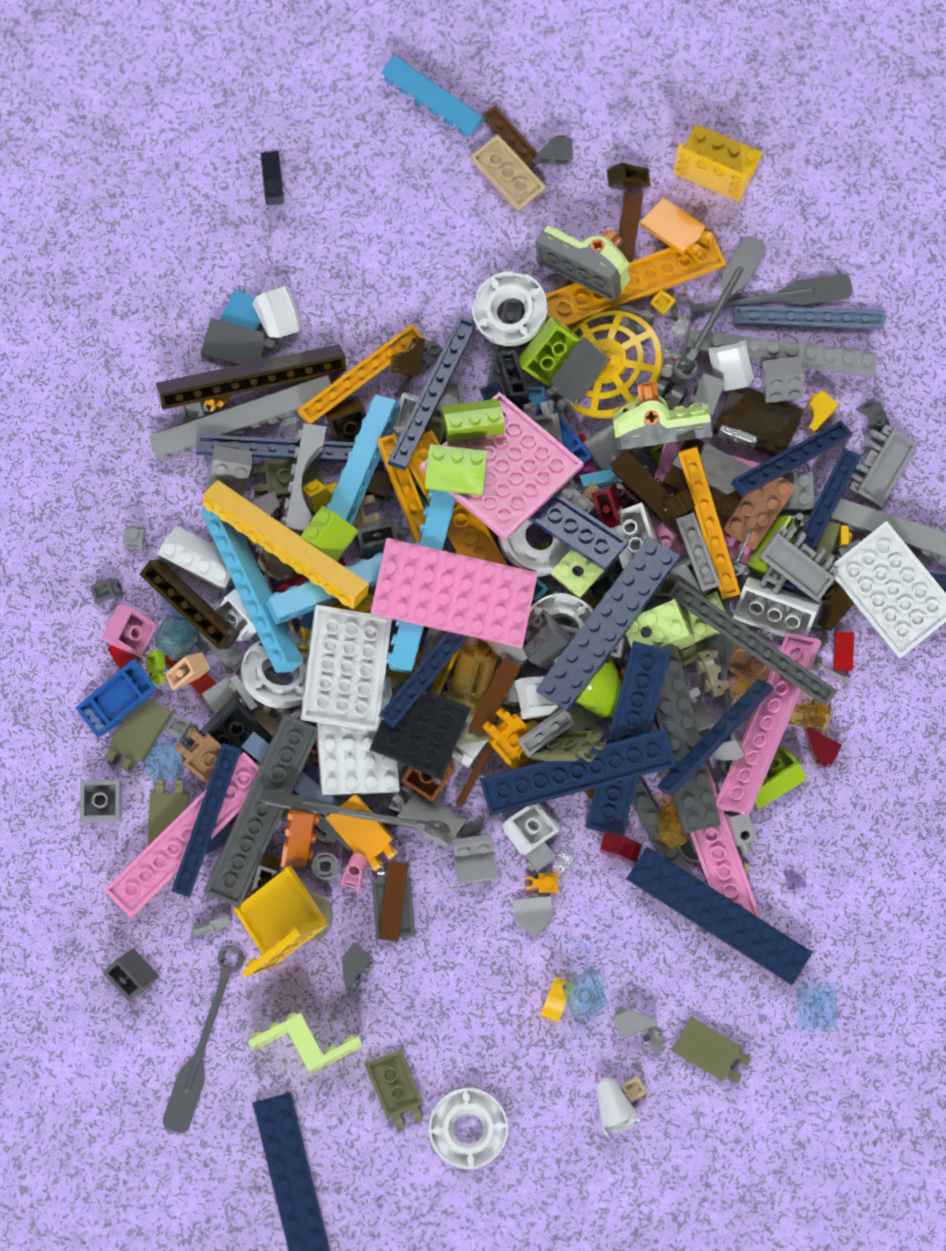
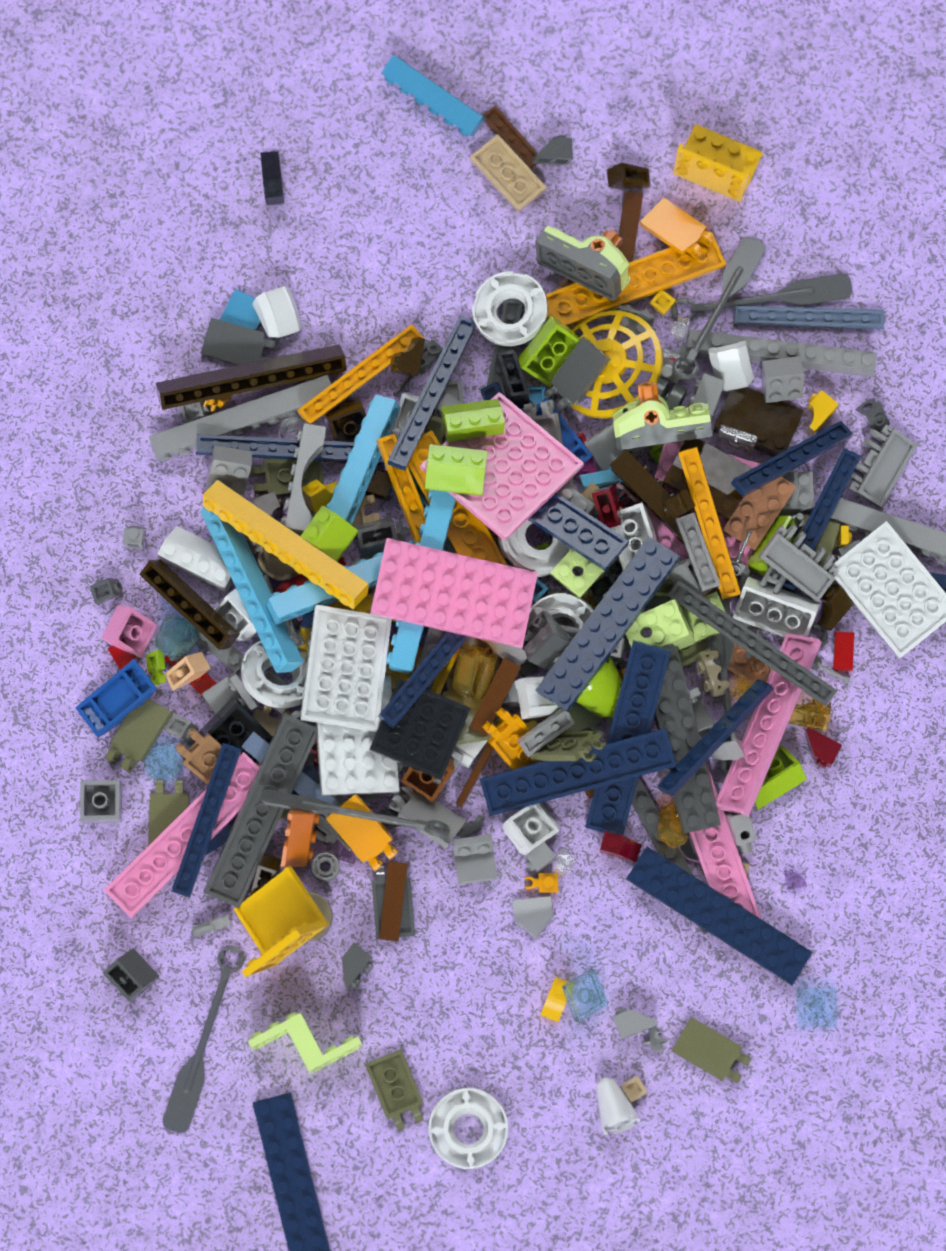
(354, 872): bright pink piece -> none

